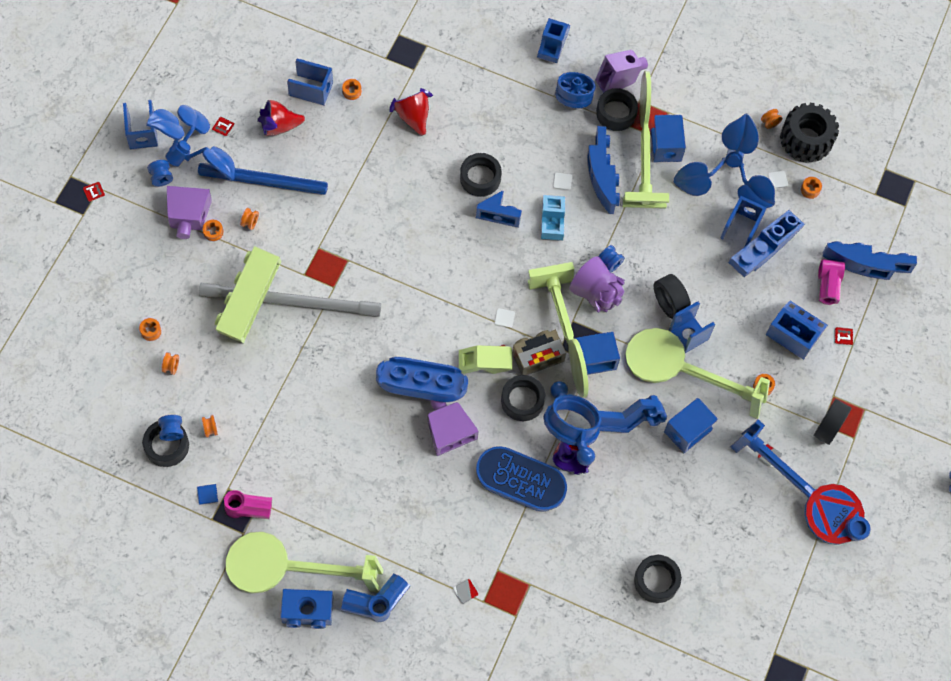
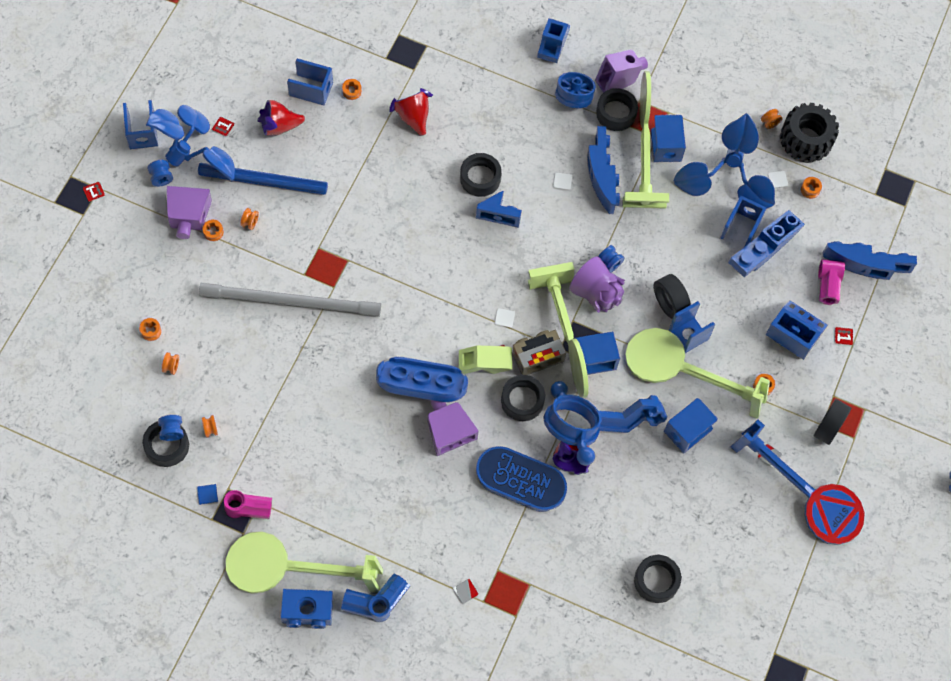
(248, 294): yellowish green brick -> none
(553, 217): dark azure slope -> none
(857, 528): blue tile -> none

